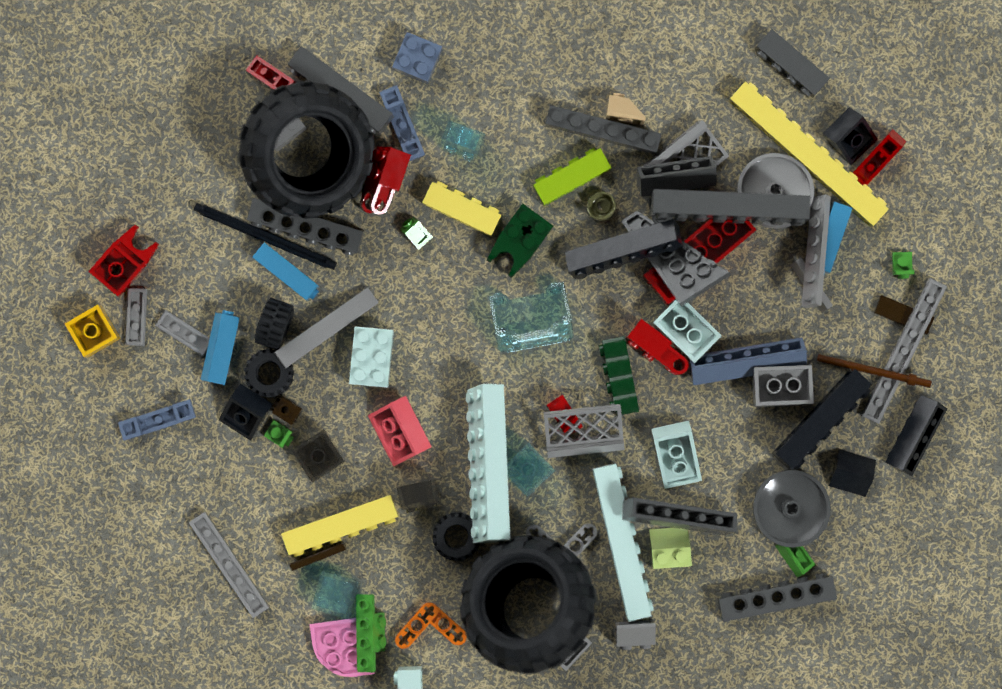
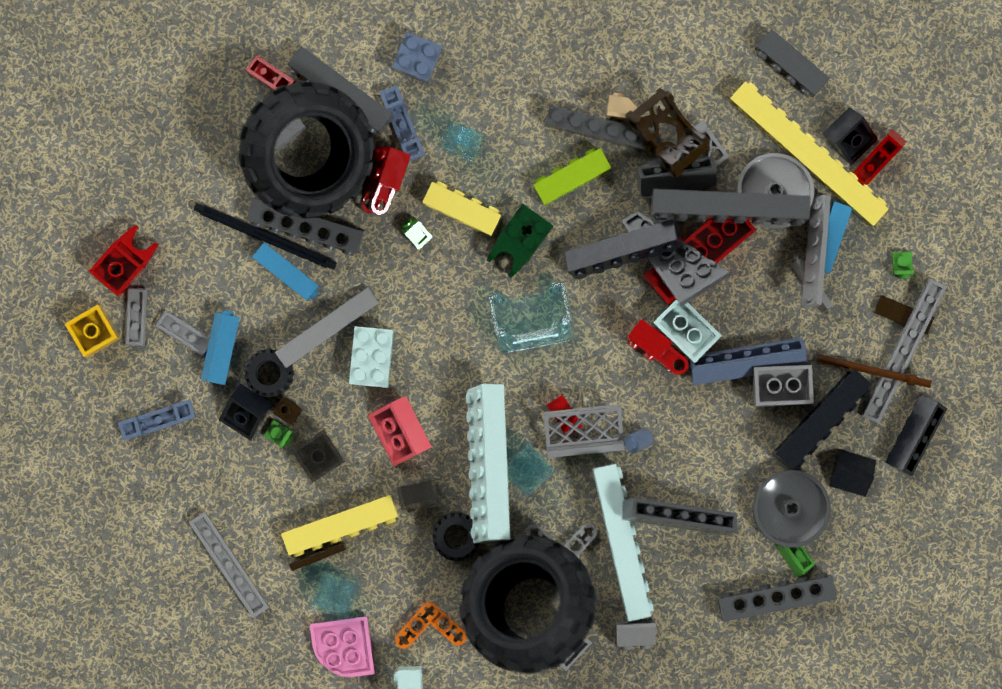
(274, 324): black tyre -> none
(369, 632): bright green bracket -> none
(606, 202): olive hair -> none
(620, 375): dark green brick -> none
(638, 440): none -> sand blue brick
(640, 126): none -> dark brown fence
(670, 548): yellowish green slope -> none
(676, 454): light aqua slope -> none

